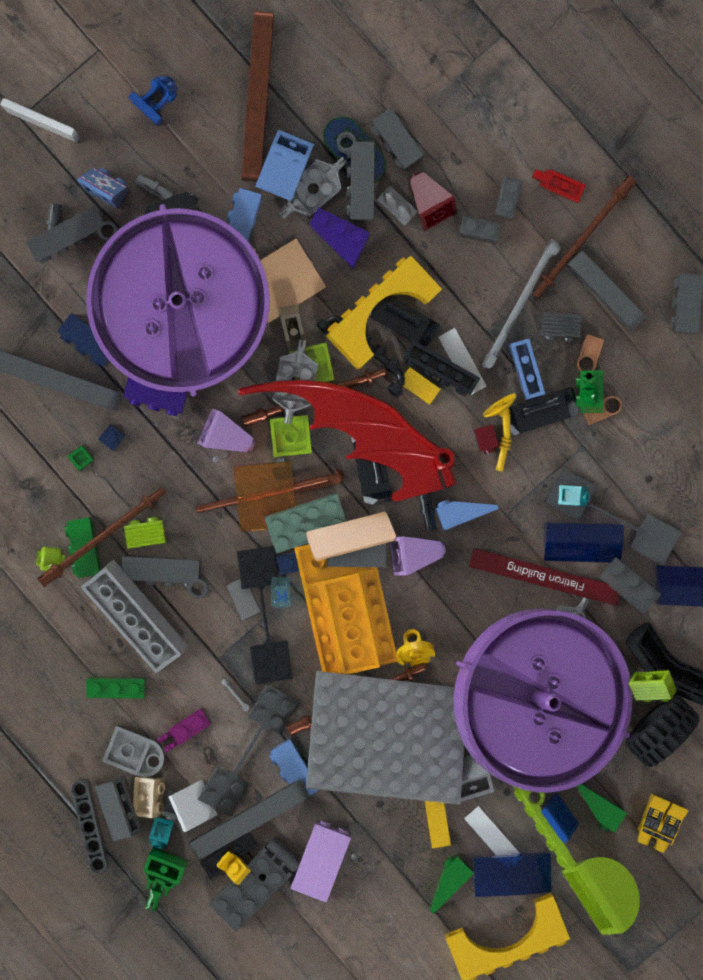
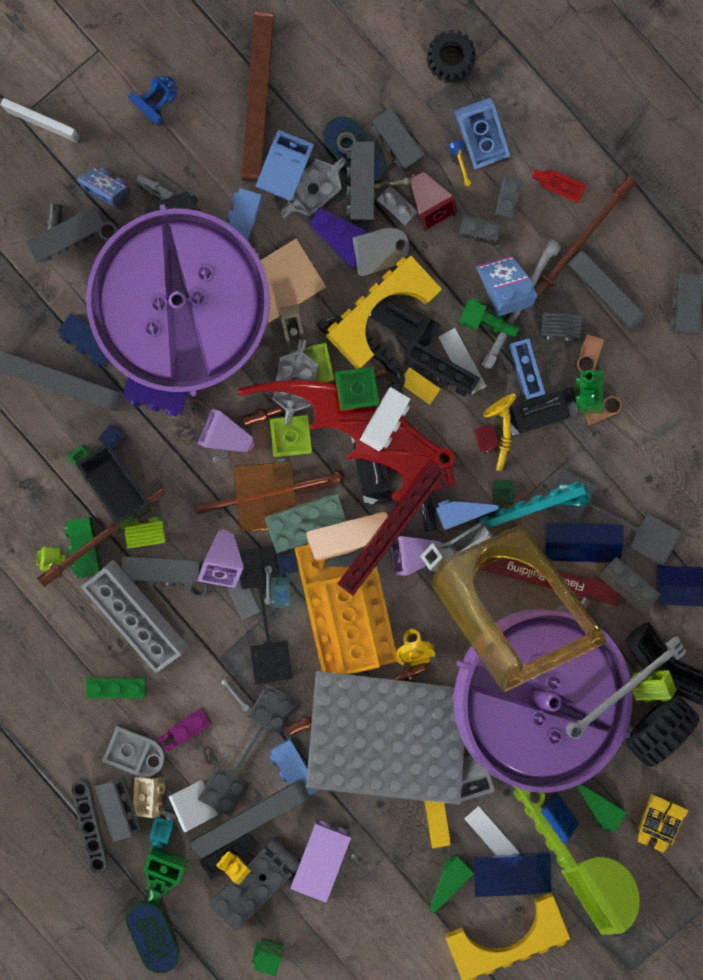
(113, 486): none -> black piece
(153, 936): none -> tile
(222, 562): none -> lavender slope
(267, 956): none -> green brick
(268, 570): none -> light grey hinge
(356, 388): none -> green plate
(378, 250): none -> light grey tile
(385, 419): none -> white brick
(391, 527): none -> dark red tile
(406, 181): none -> dark tan hinge
(437, 553): none -> light grey arch
(456, 41): none -> black tyre
(457, 148): none -> hinge
(457, 592): none -> clear yellow panel
(475, 314): none -> green brick
(482, 133): none -> medium blue slope
(503, 492): none -> dark green panel
(507, 285): none -> medium blue slope
(537, 503): none -> teal plate
(675, 650): none -> light grey hinge

